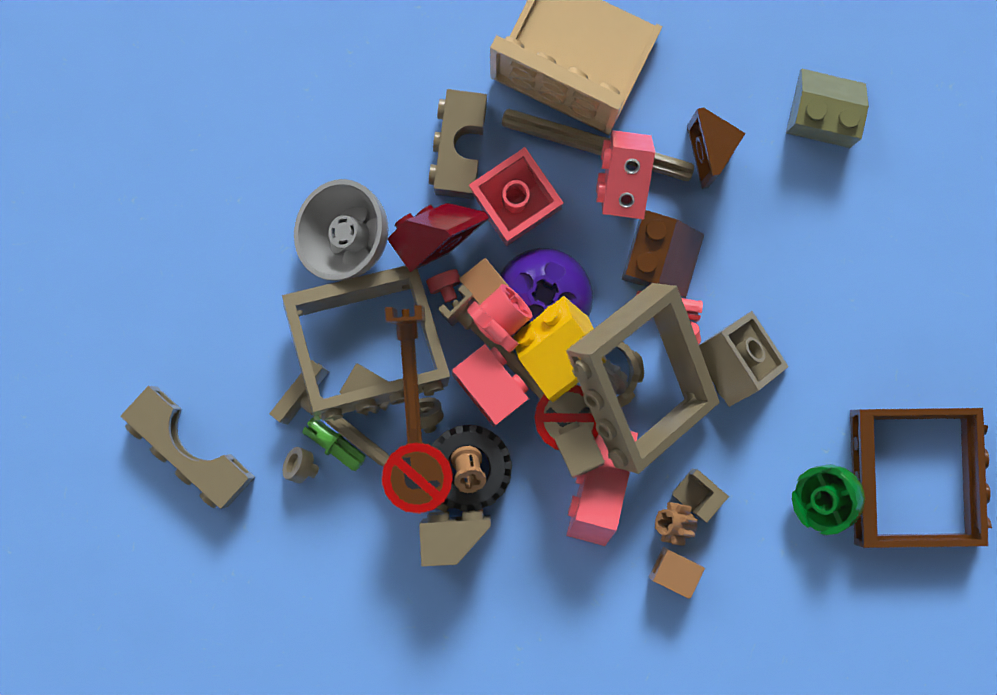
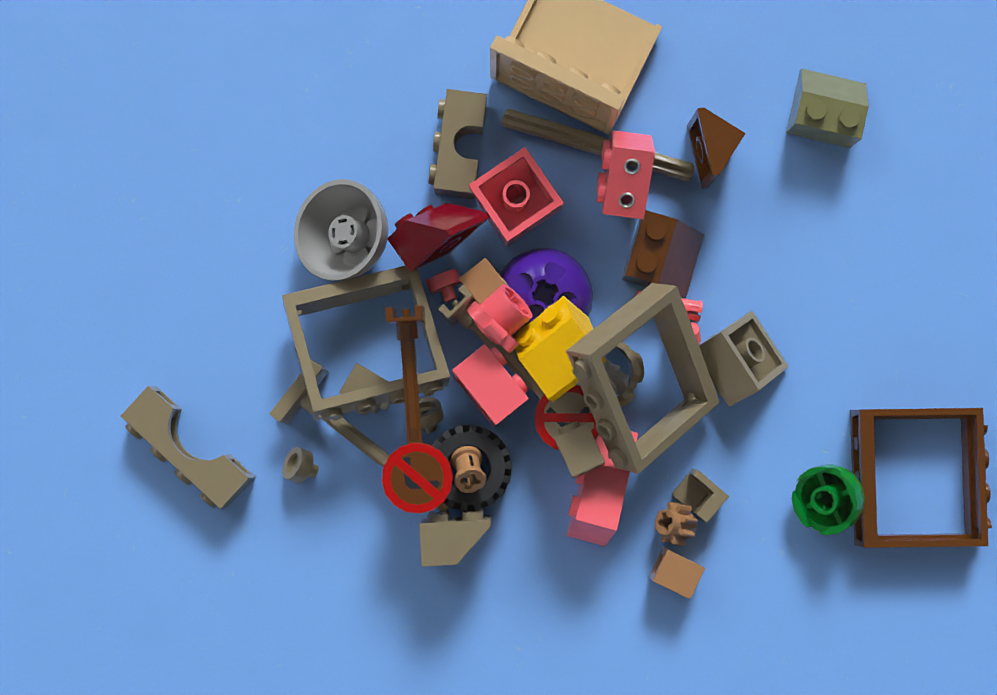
(334, 444): bright green axle -> none

